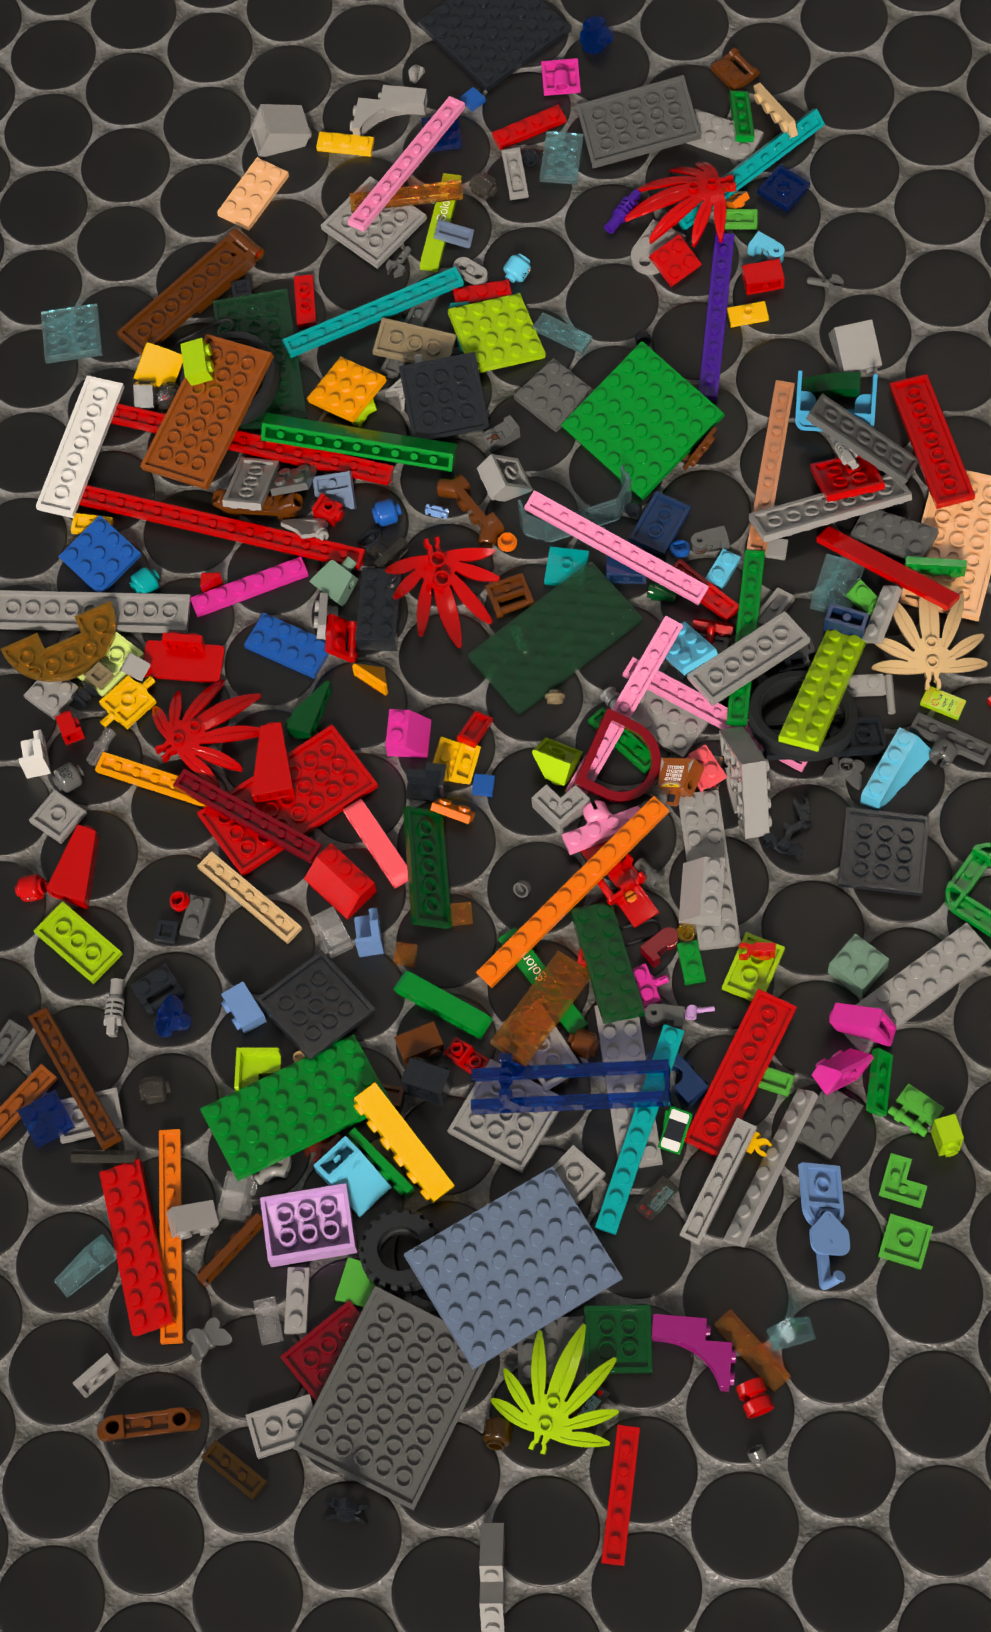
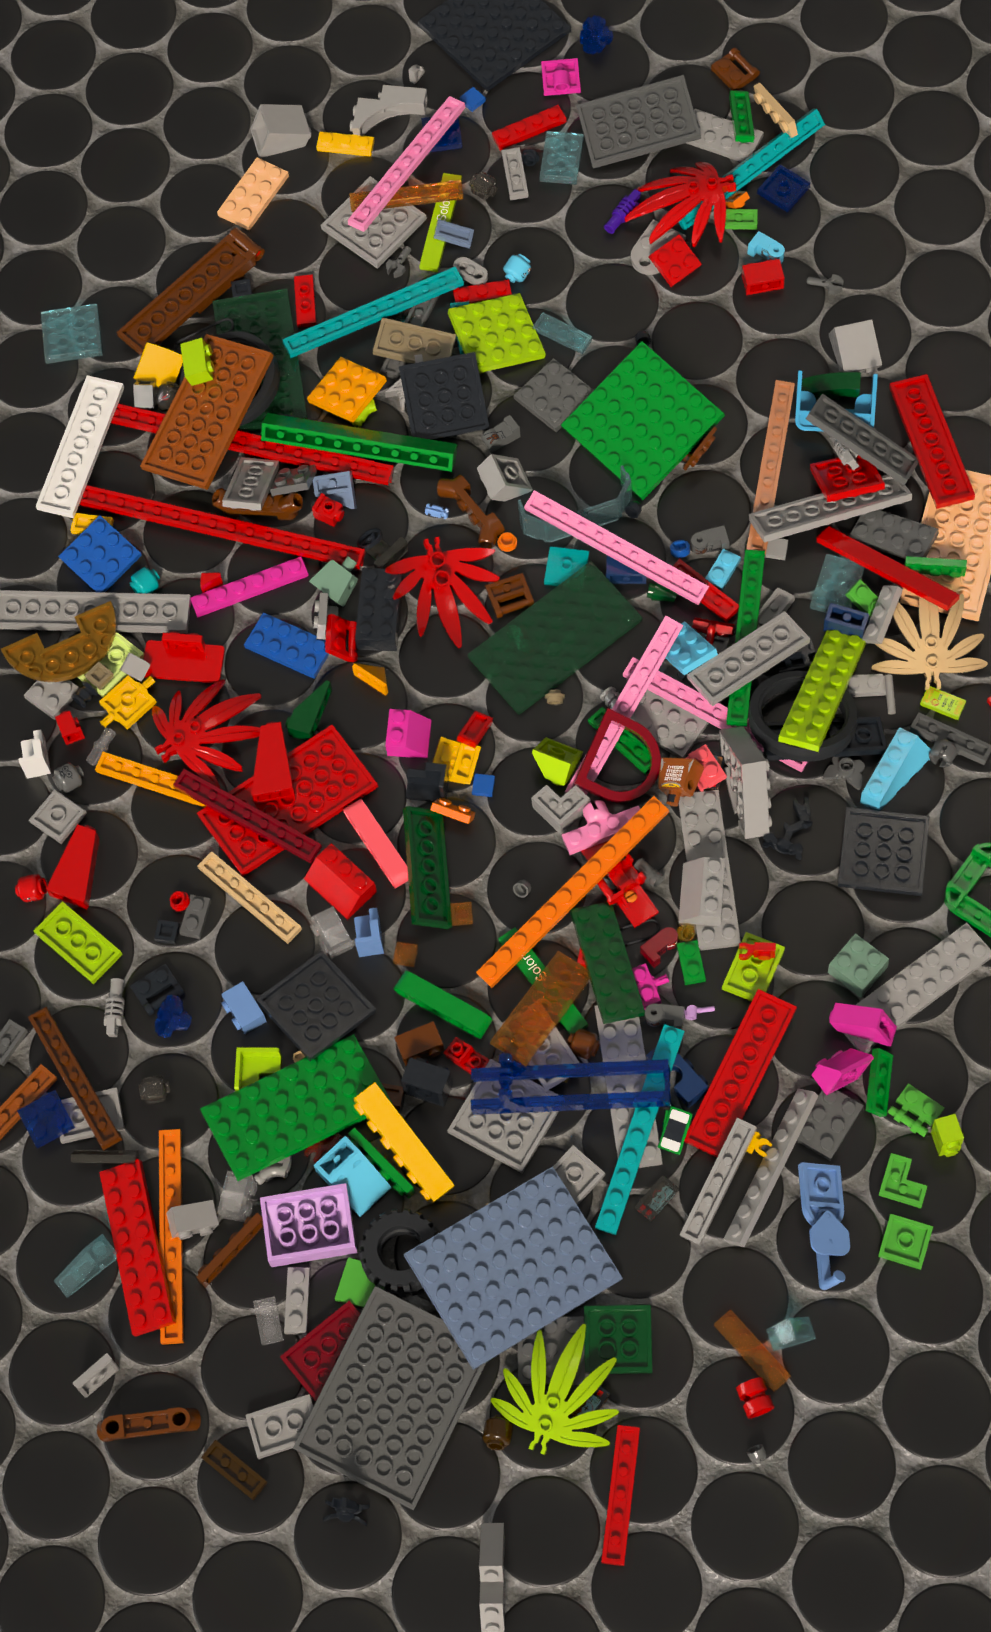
(207, 1338): dark grey animal -> none
(307, 527): light grey arm -> none
(386, 512): blue head -> none
(660, 523): dark blue plate -> none
(692, 1335): magenta arch -> none
(716, 317): dark purple plate -> none
(747, 314): yellow plate -> none
(777, 1081): bright green tile -> none

